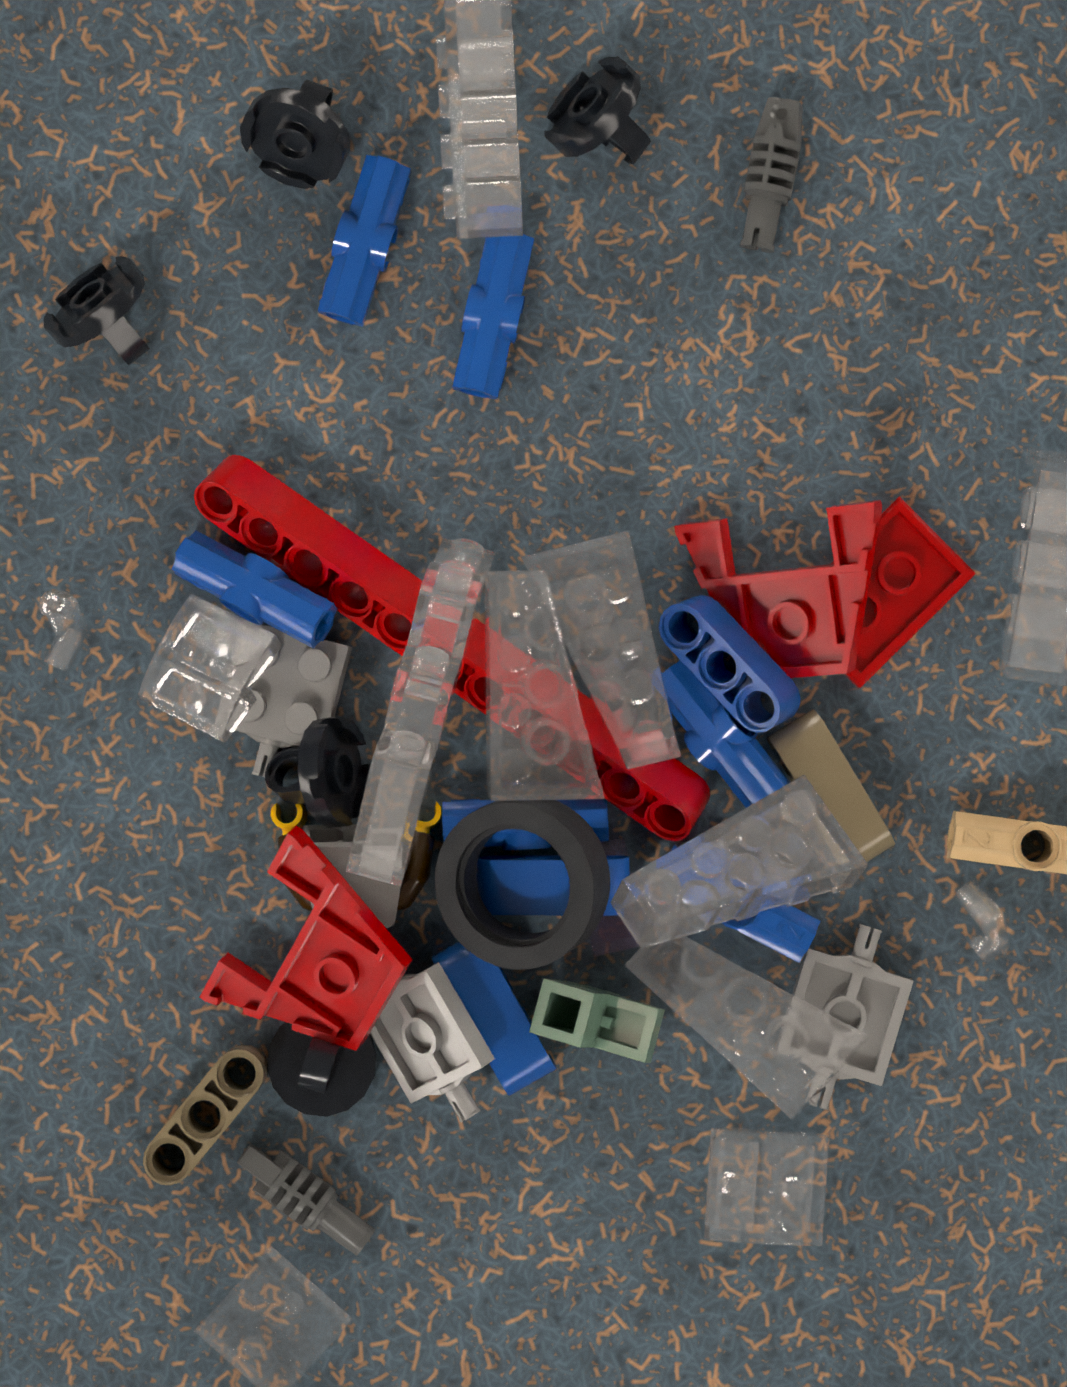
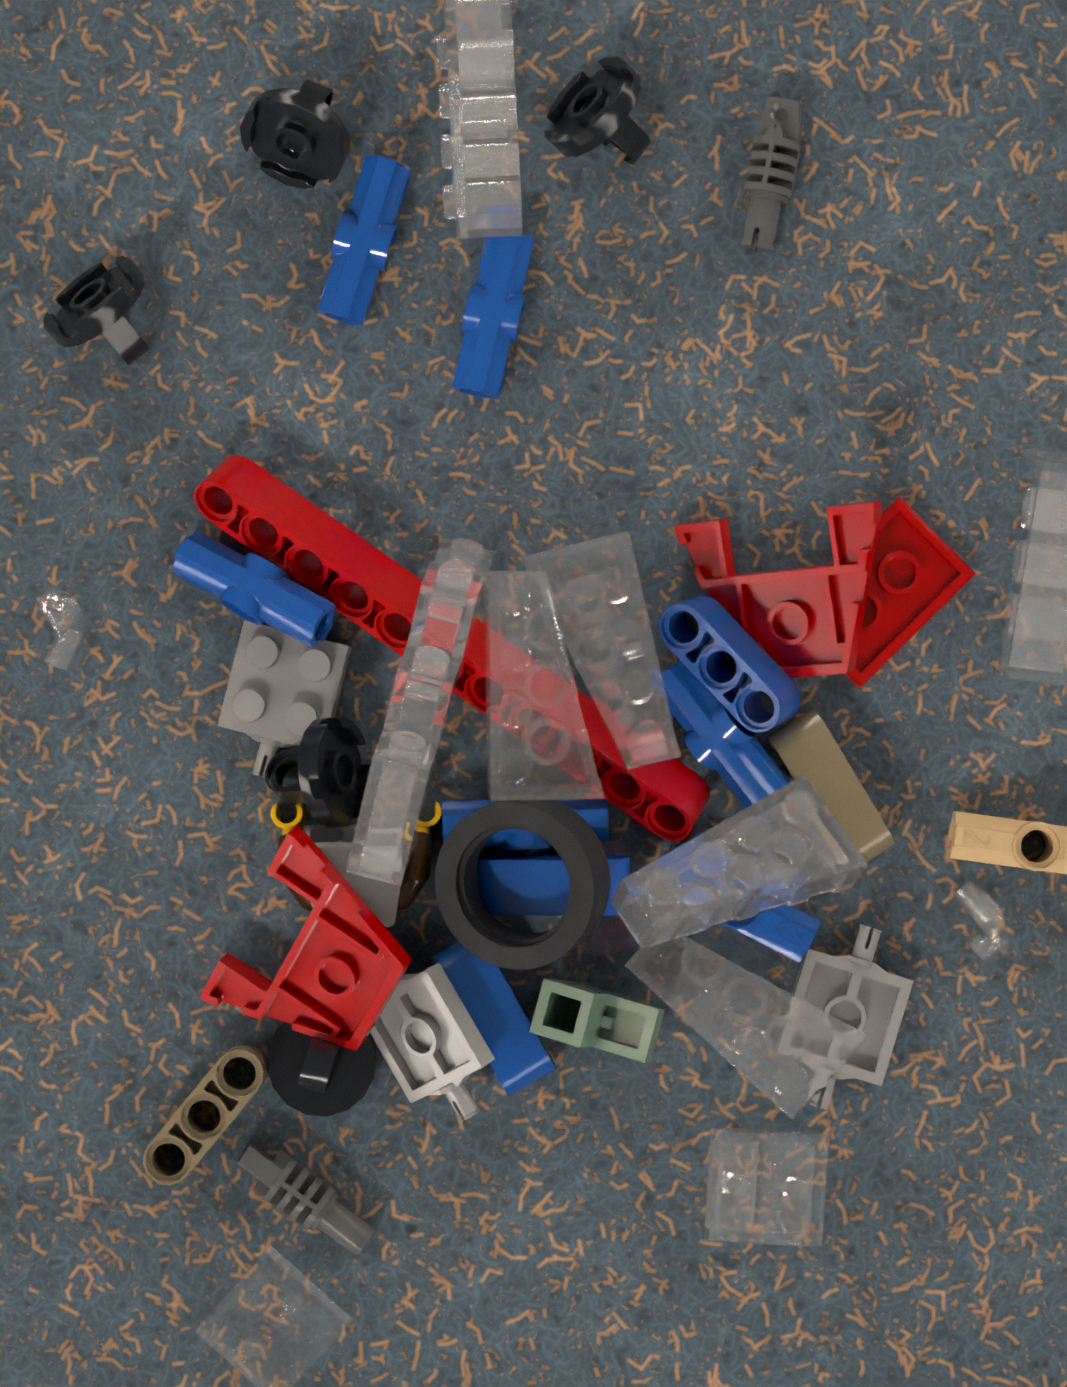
(208, 667): clear slope -> none

